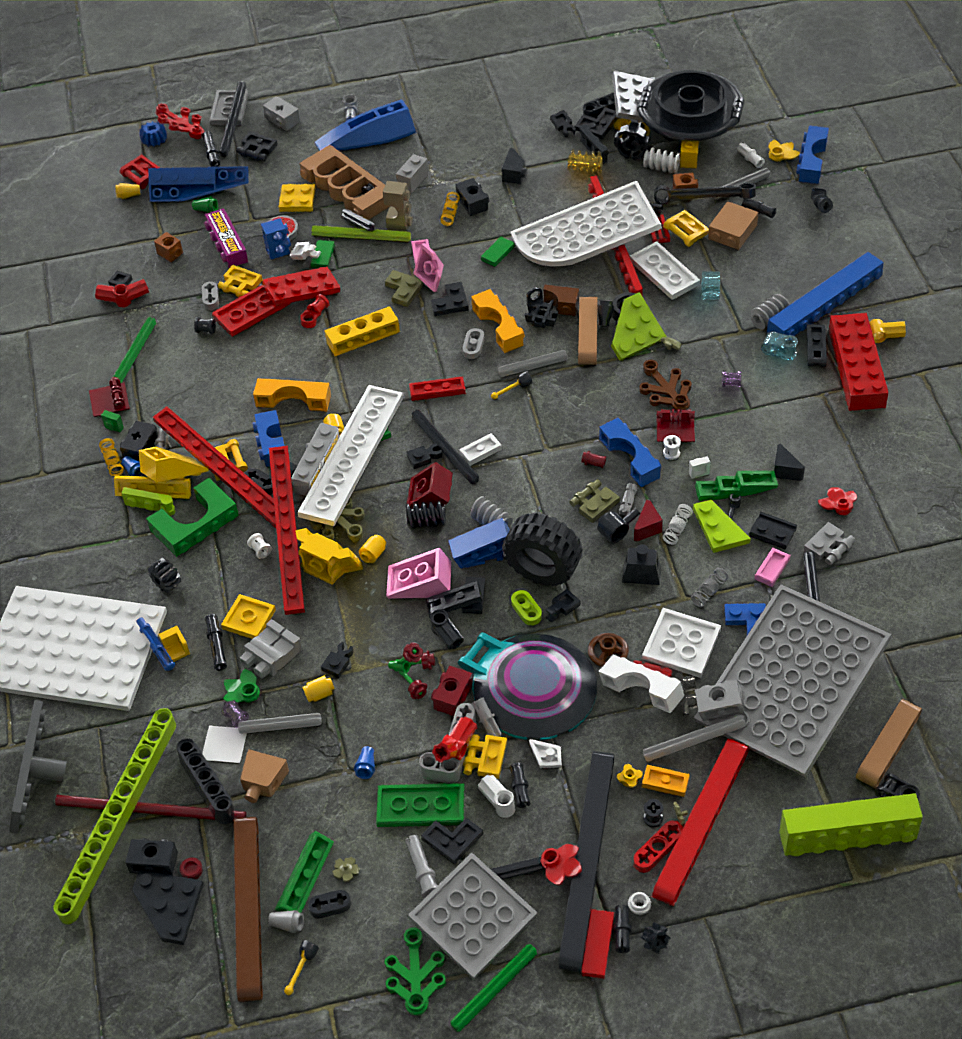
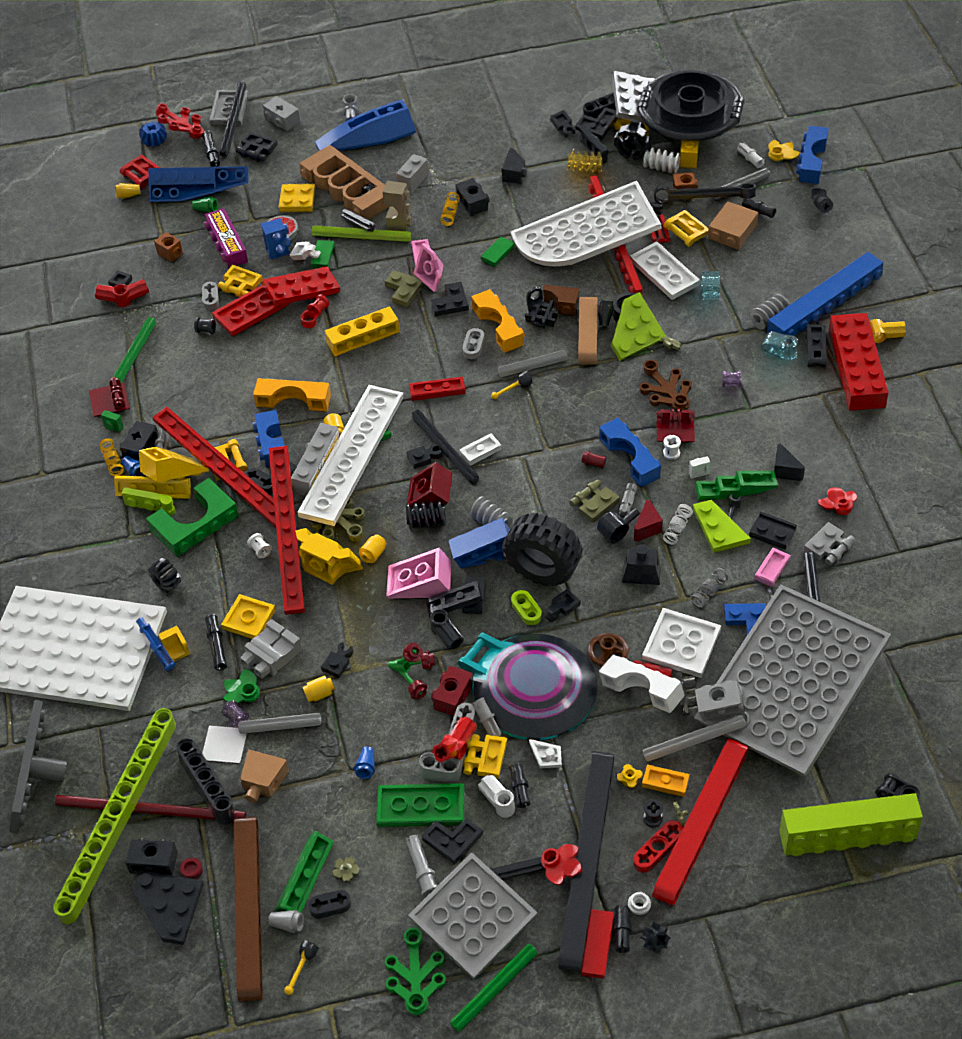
(888, 743): medium nougat beam -> none

